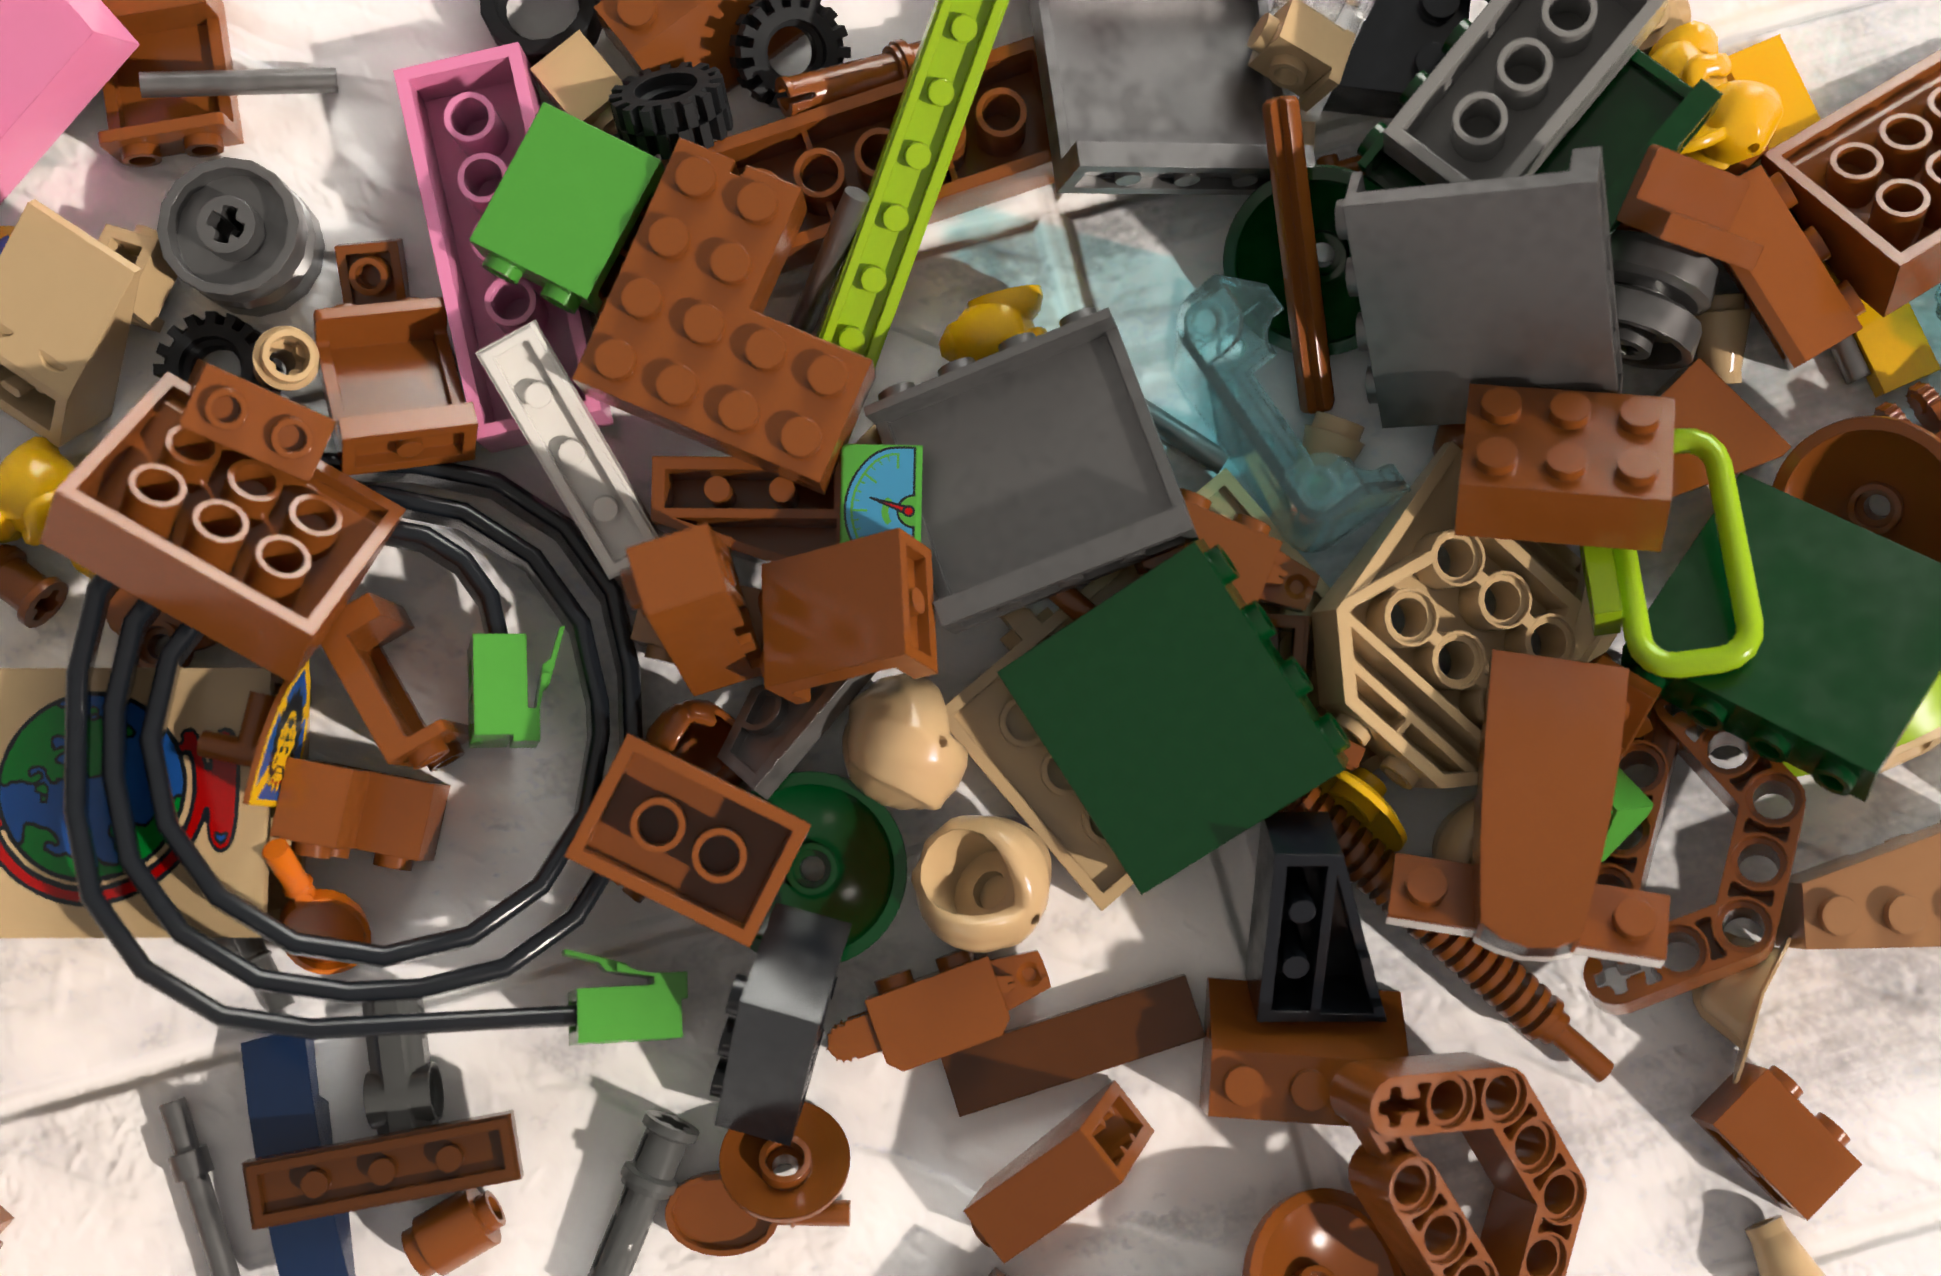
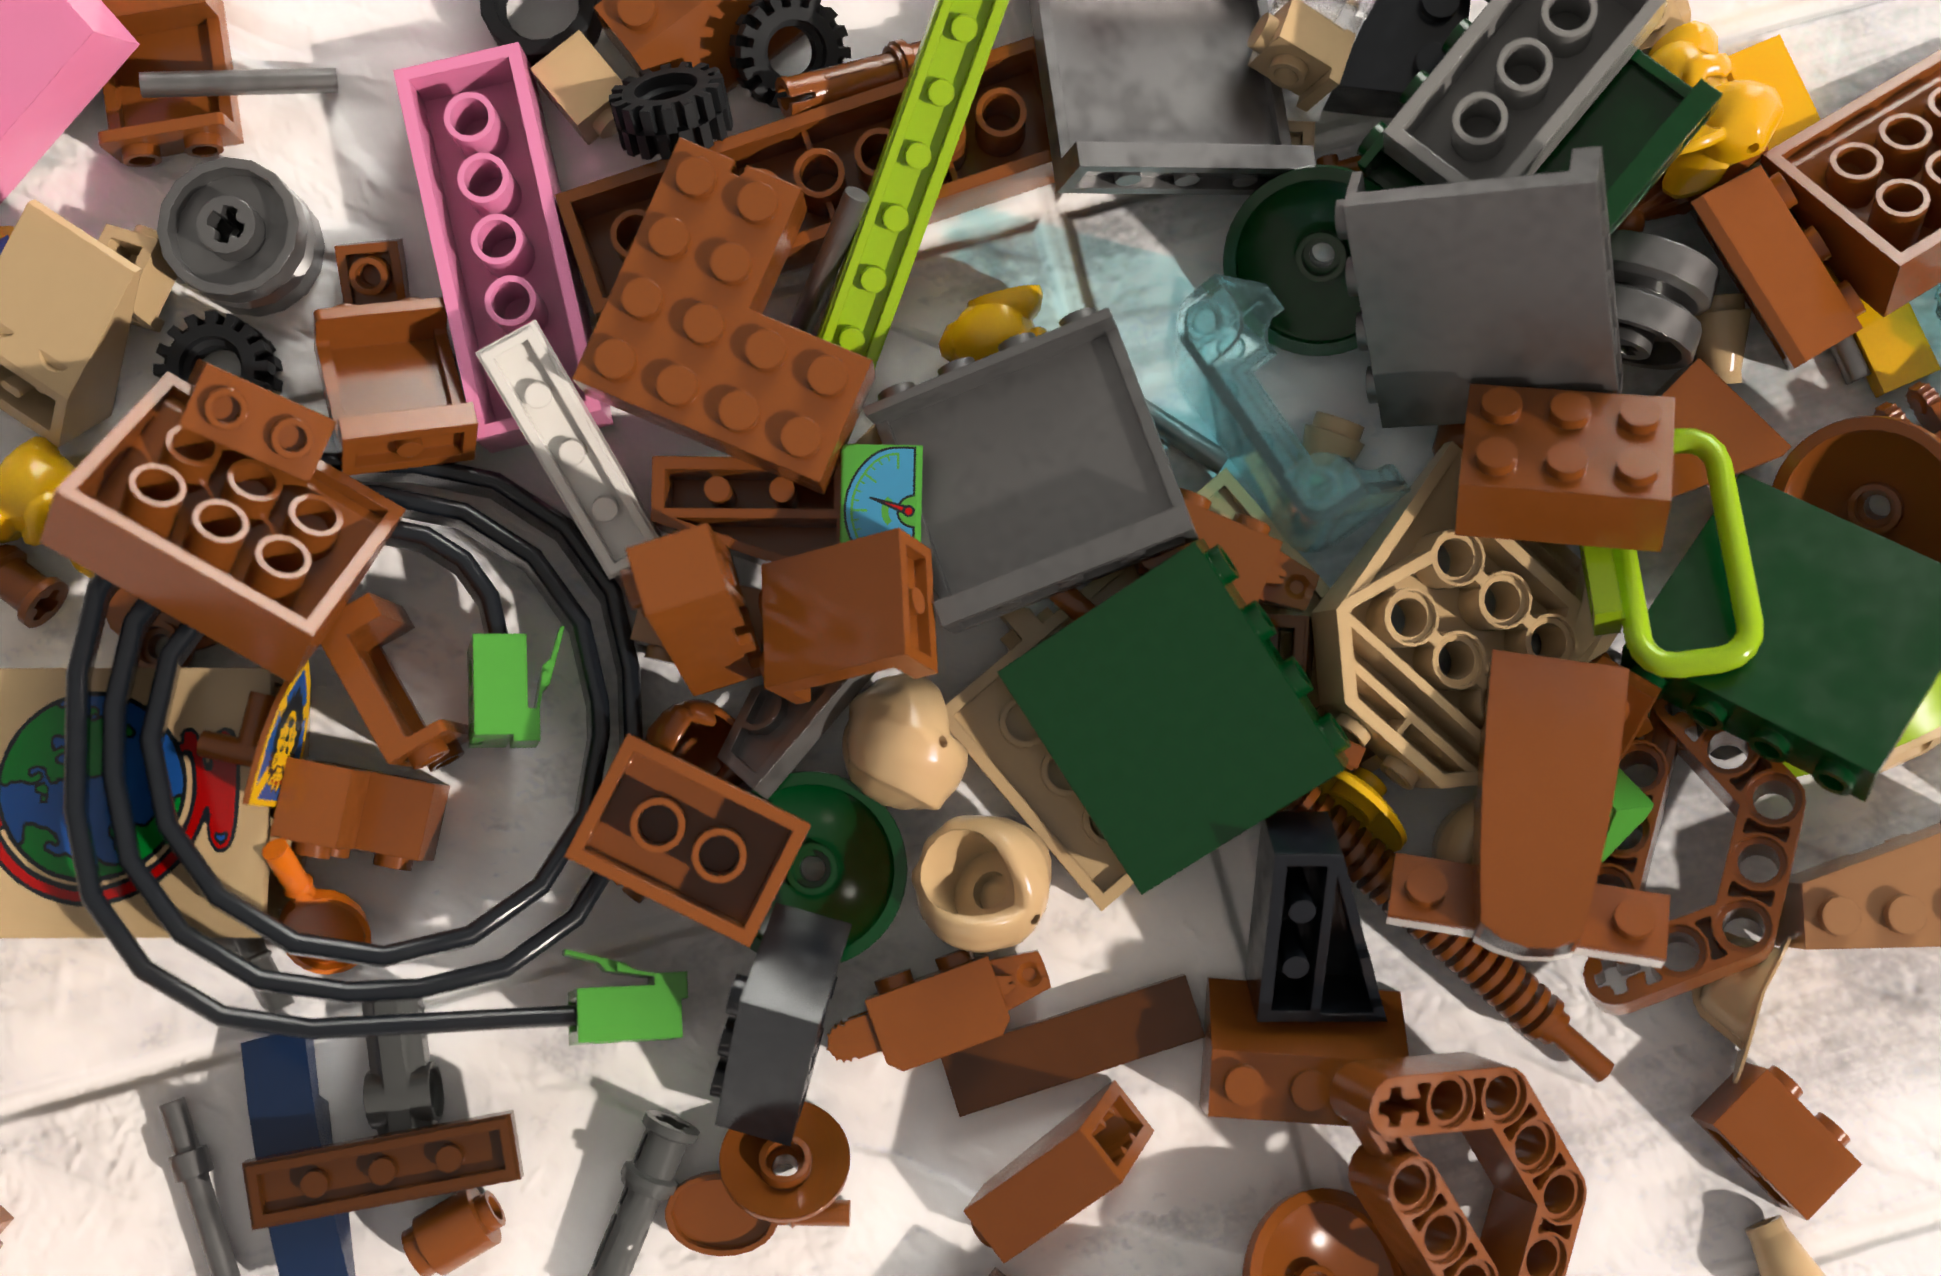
(294, 349): tan cone -> none
(565, 209): bright green panel -> none
(1298, 253): dark orange axle -> none
(1689, 206): dark orange panel -> none

